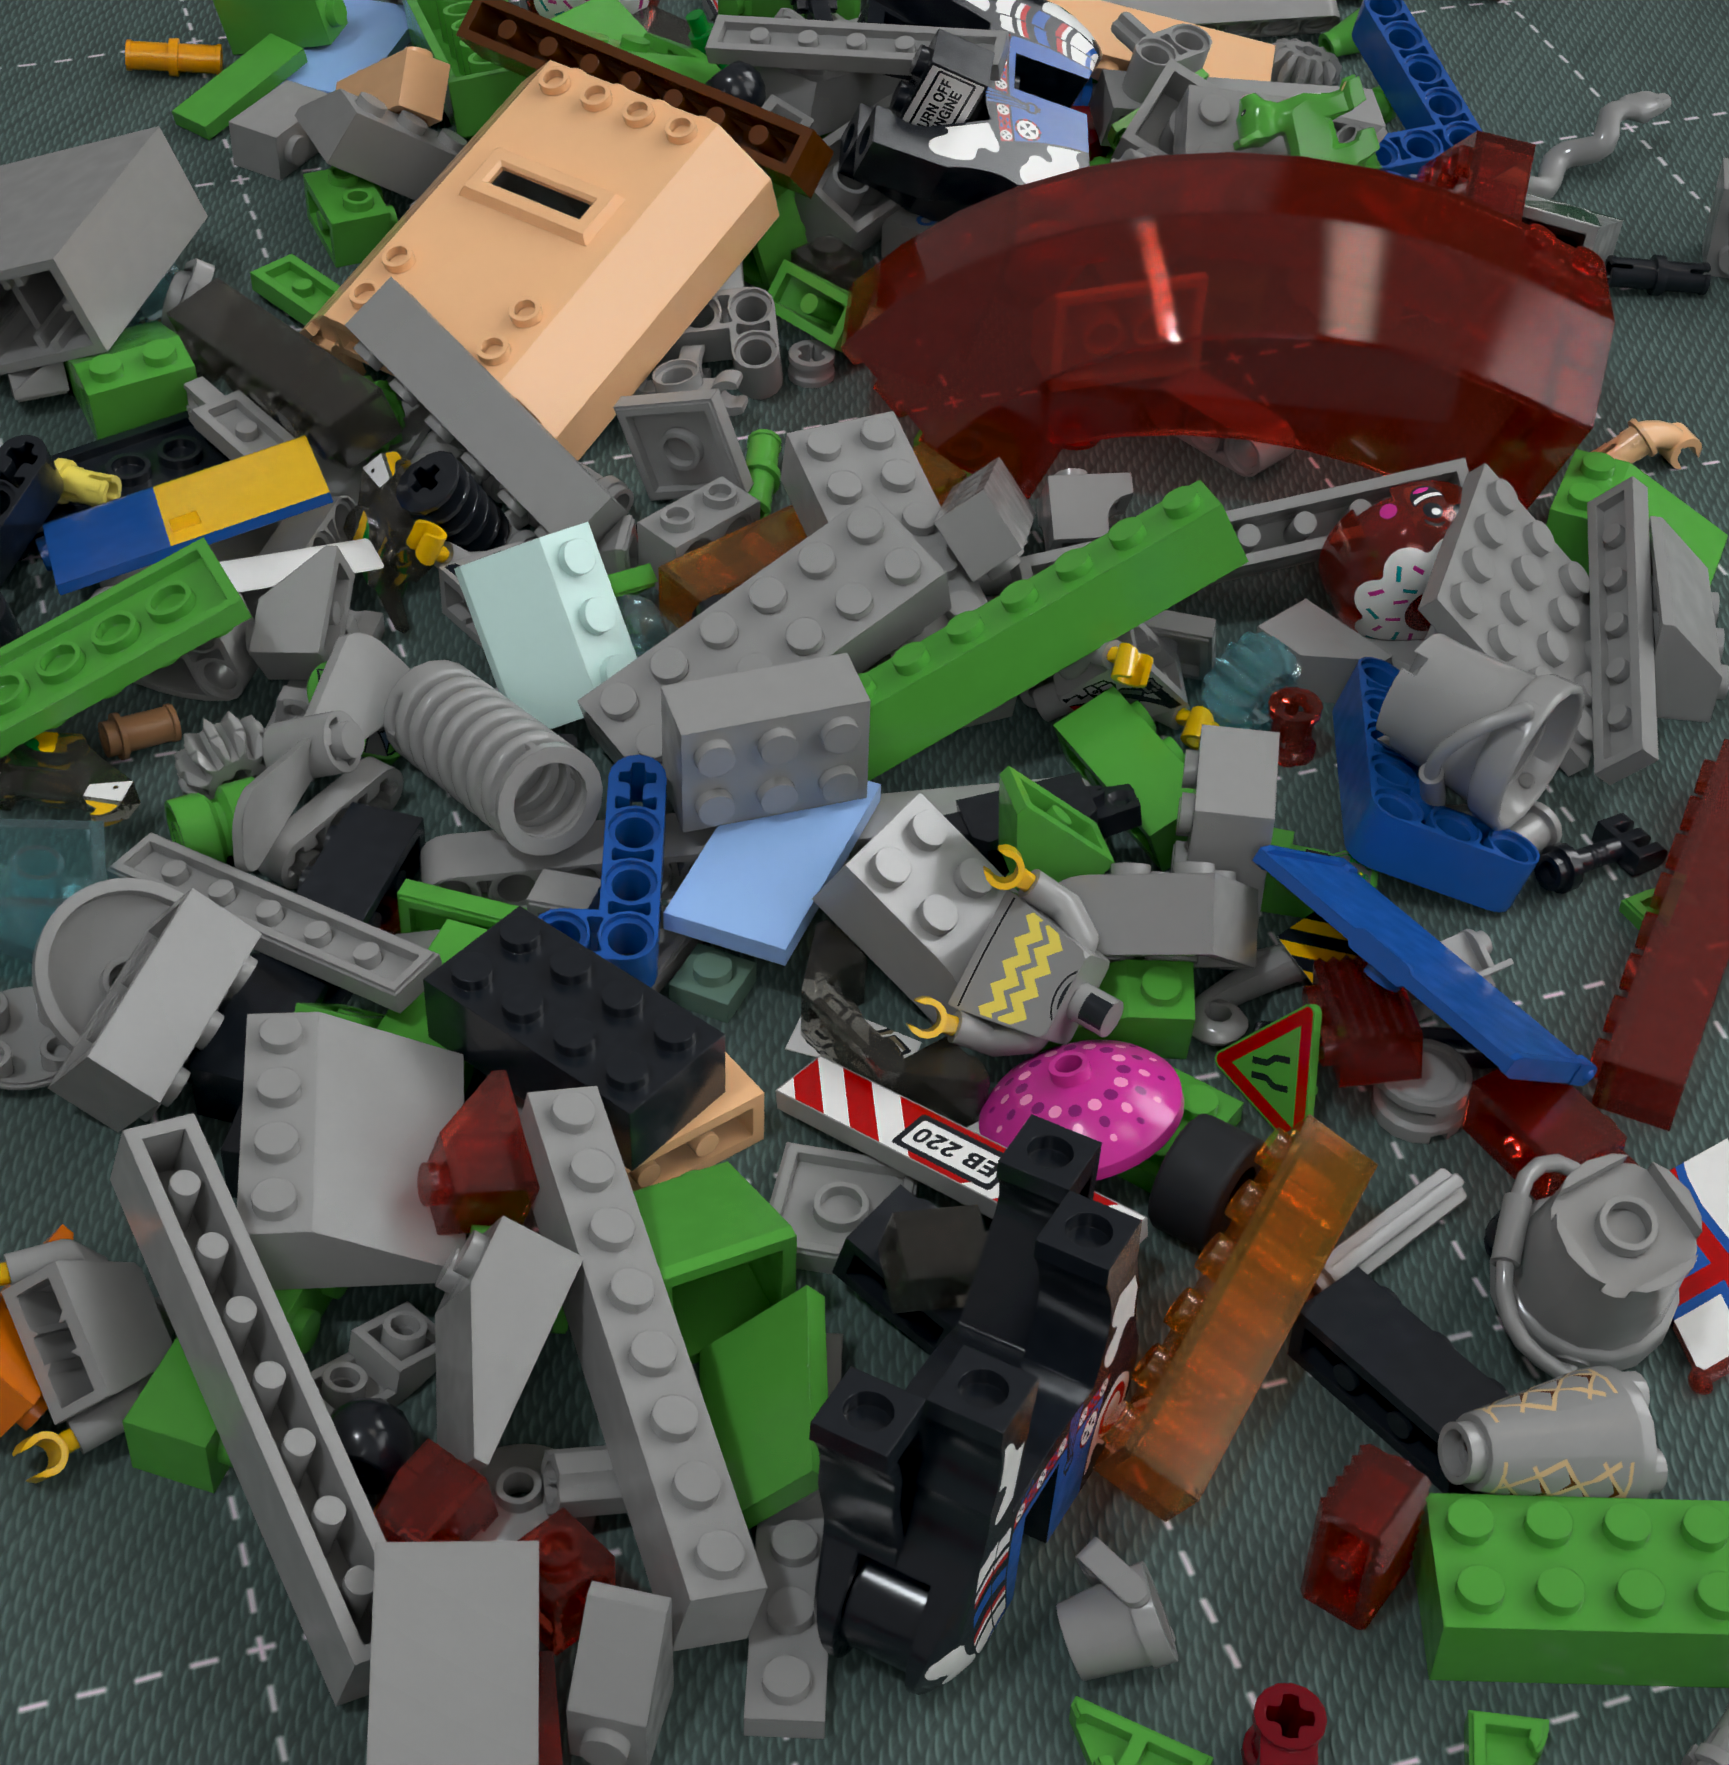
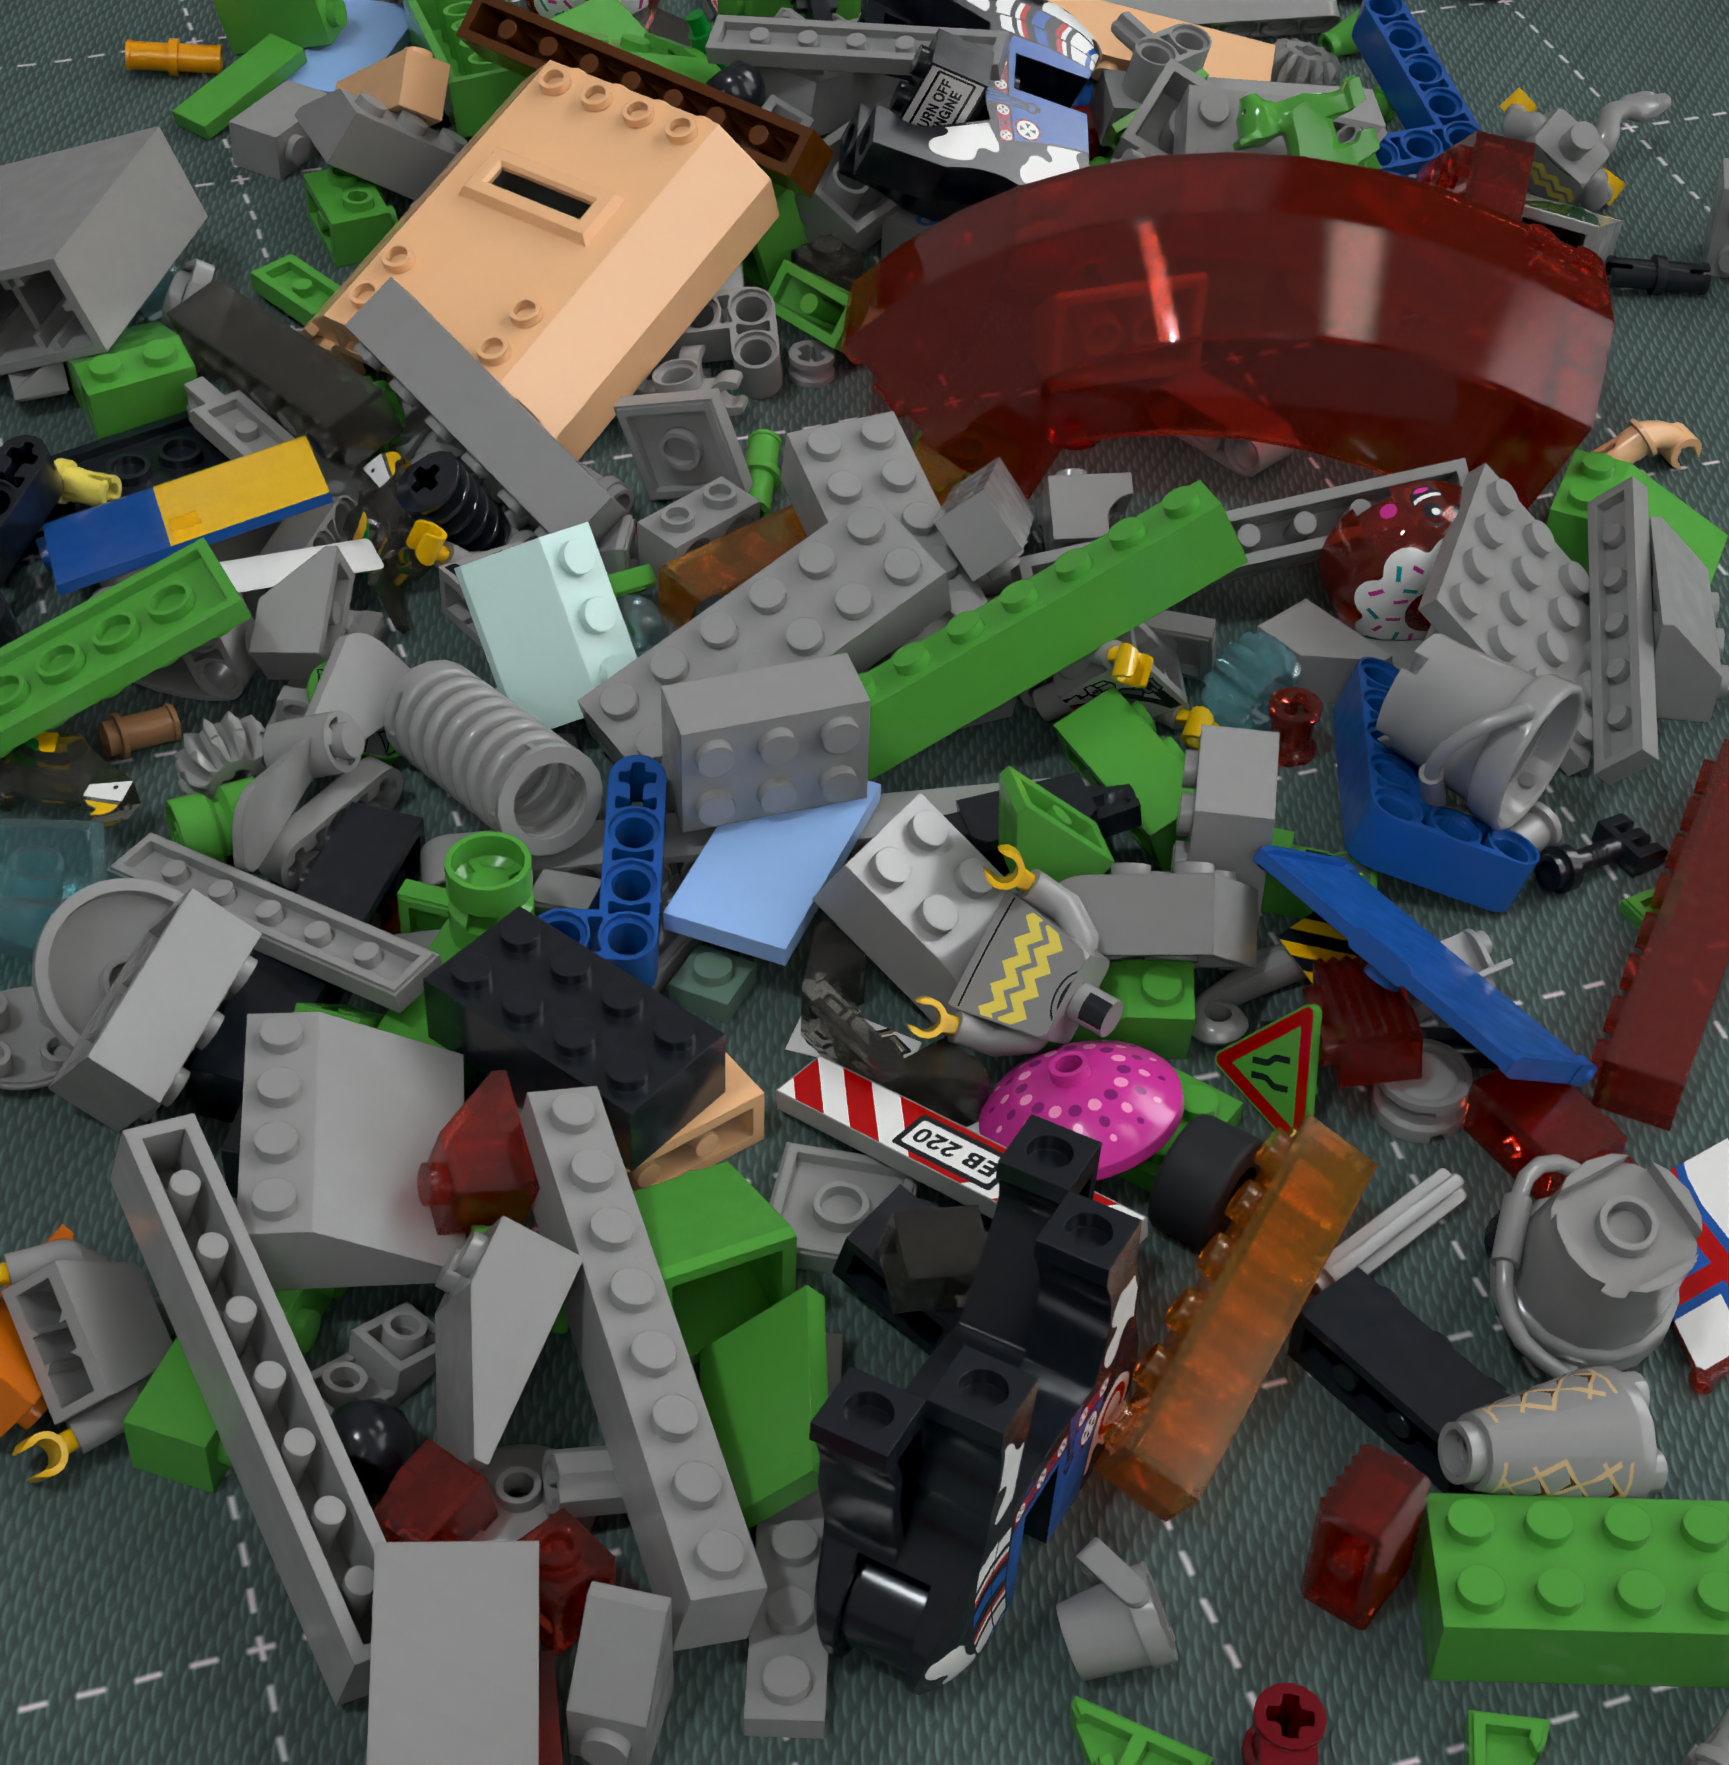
(486, 881): none -> bright green wheel
(1565, 156): none -> light grey torso

